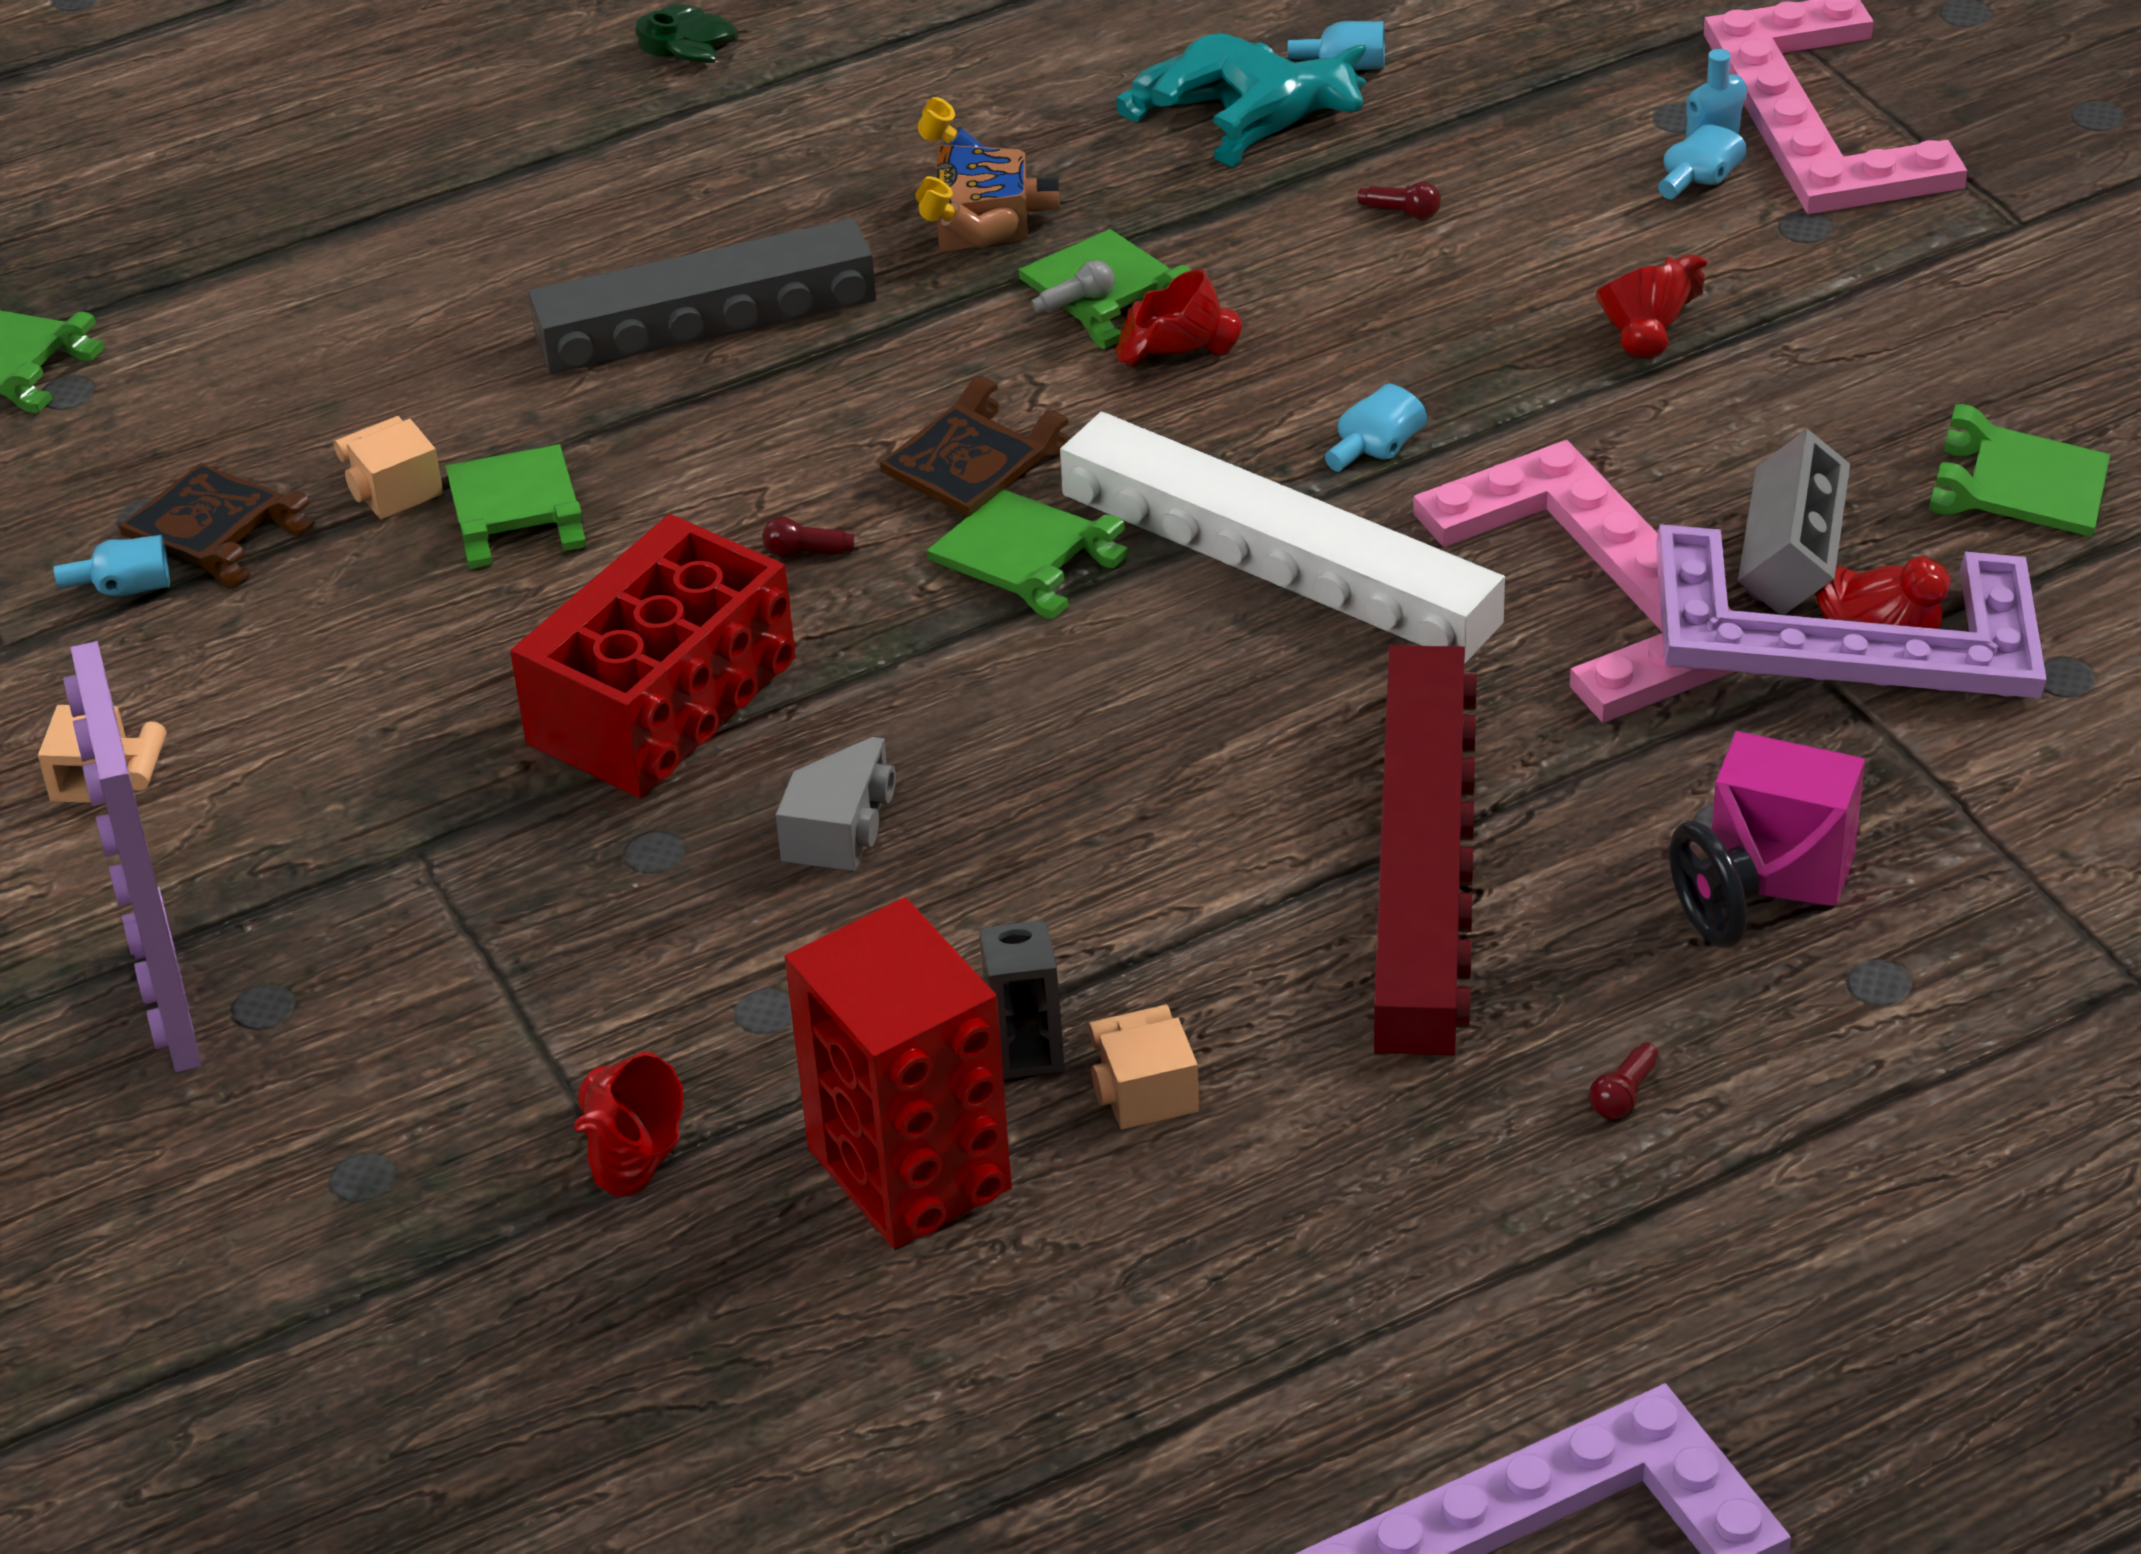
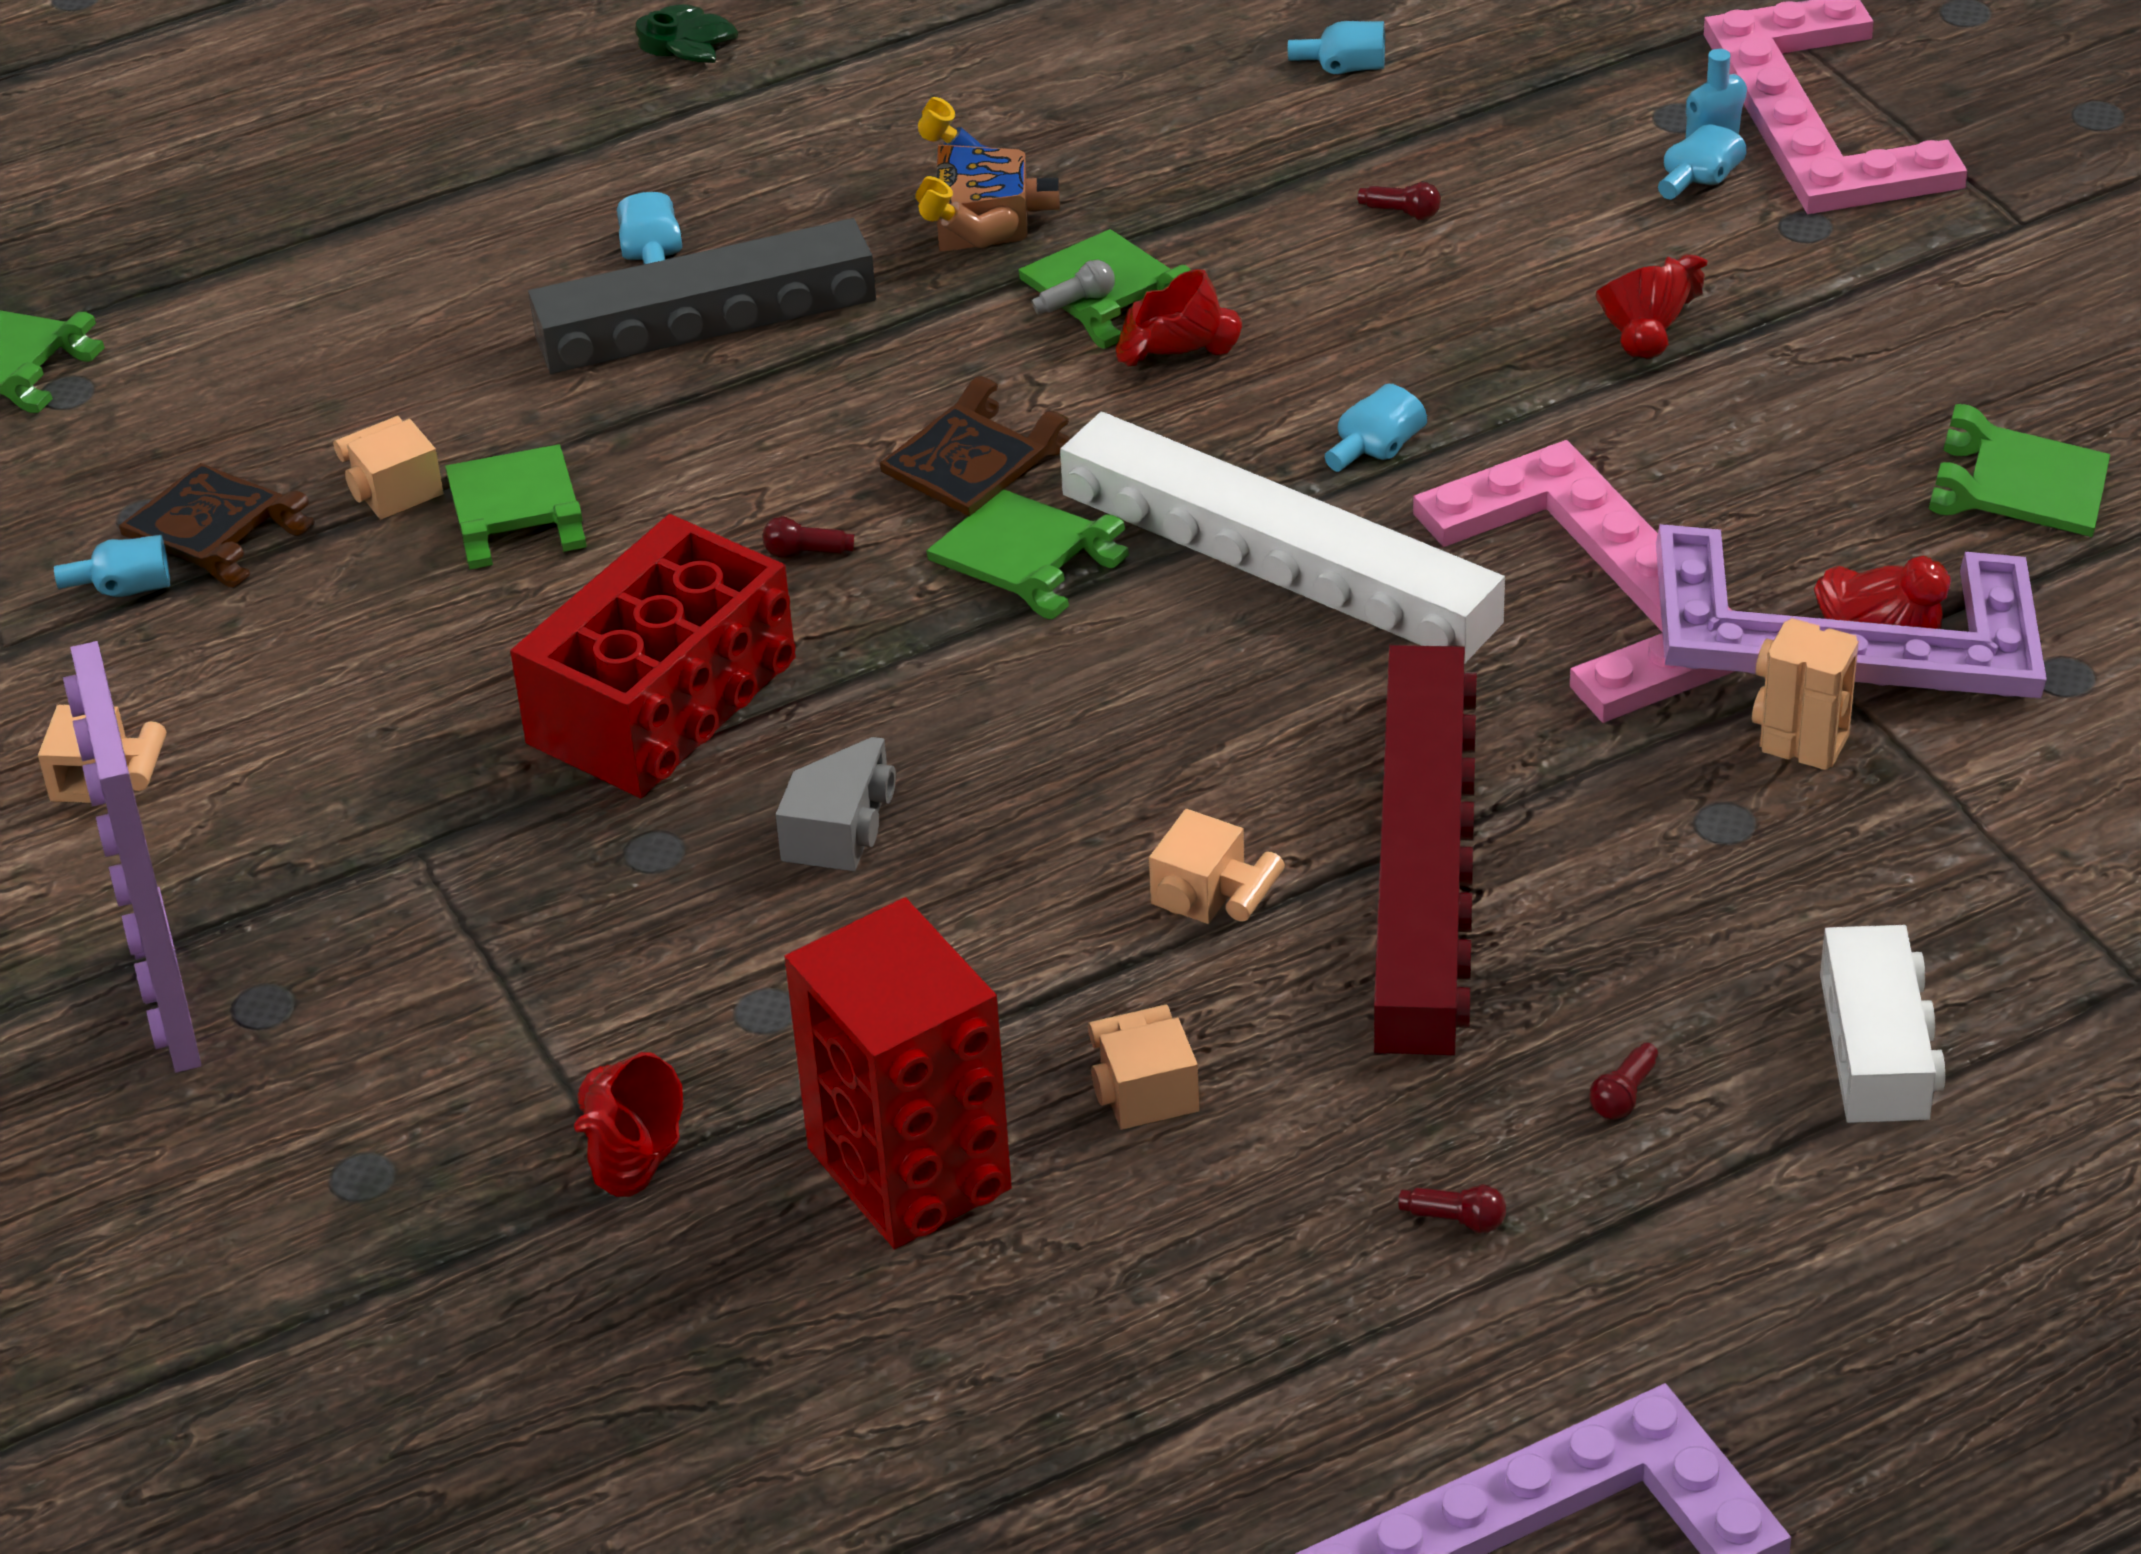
(648, 227): none -> medium azure piece
(1023, 975): dark grey torso -> none
(1204, 865): none -> light nougat brick
(1253, 84): teal animal -> none
(1477, 1208): none -> dark red piece
(1777, 831): dark pink piece -> none
(1794, 523): light grey brick -> none
(1806, 693): none -> light nougat brick
(1880, 1024): none -> white brick

